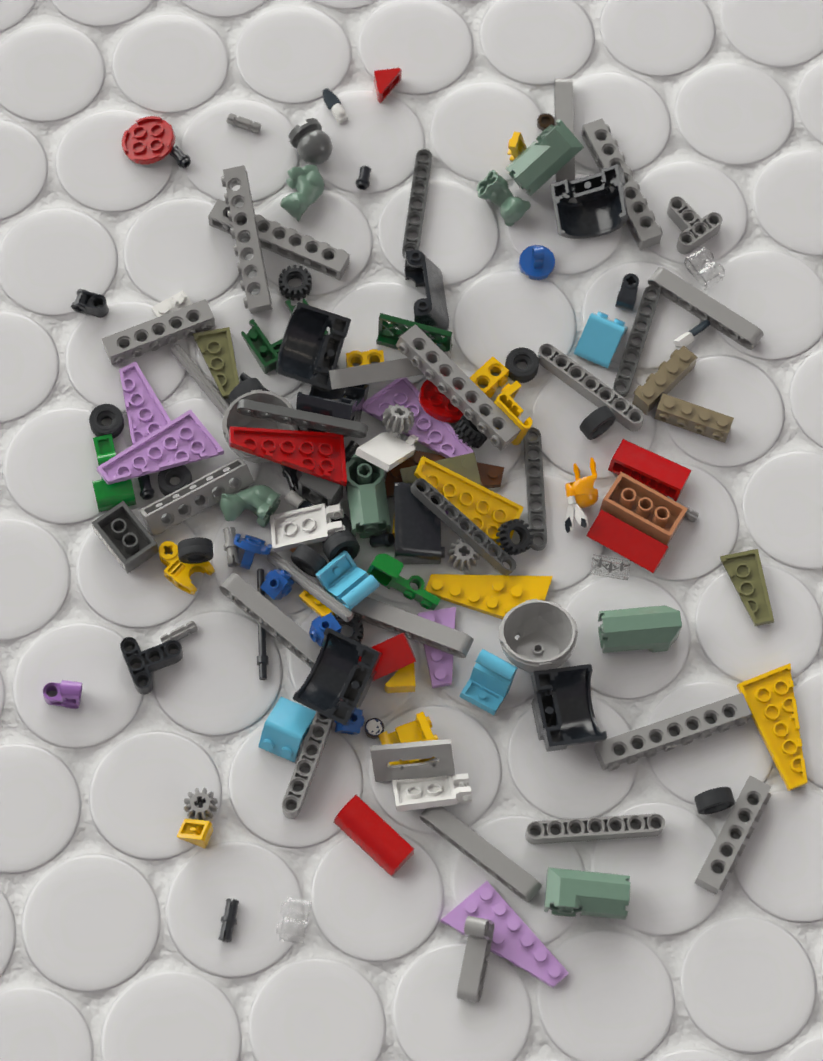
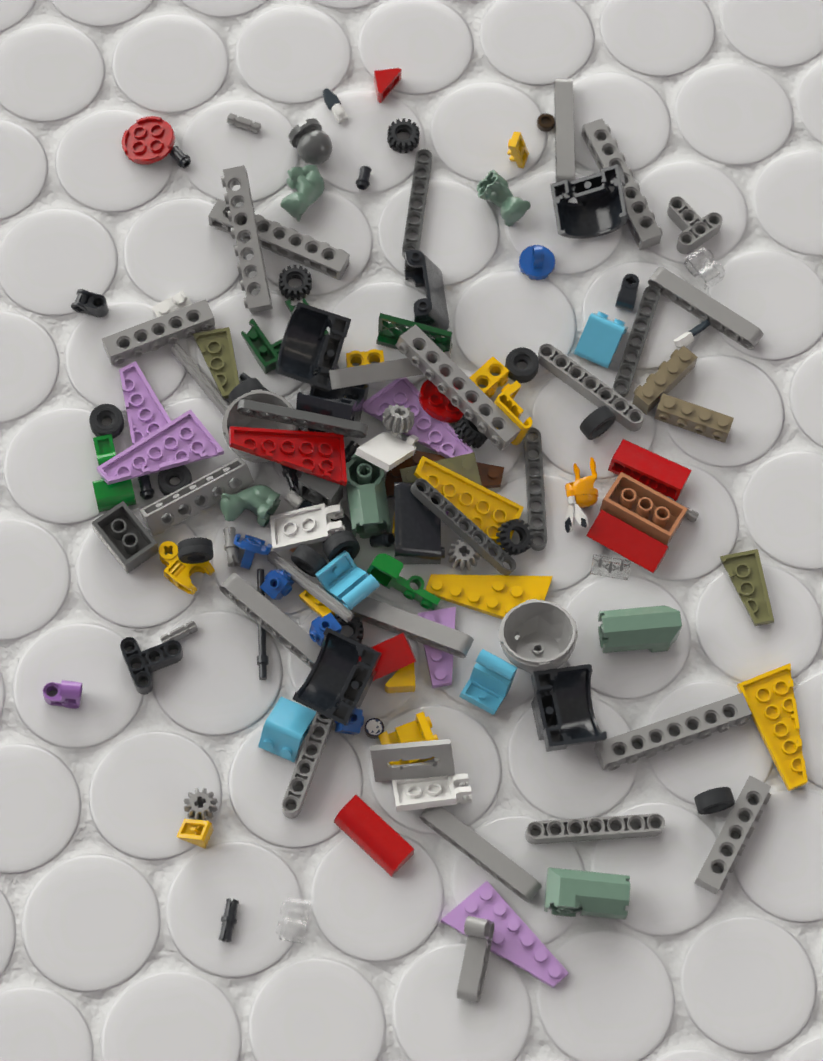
(407, 127): none -> black tyre
(544, 158): sand green brick -> none

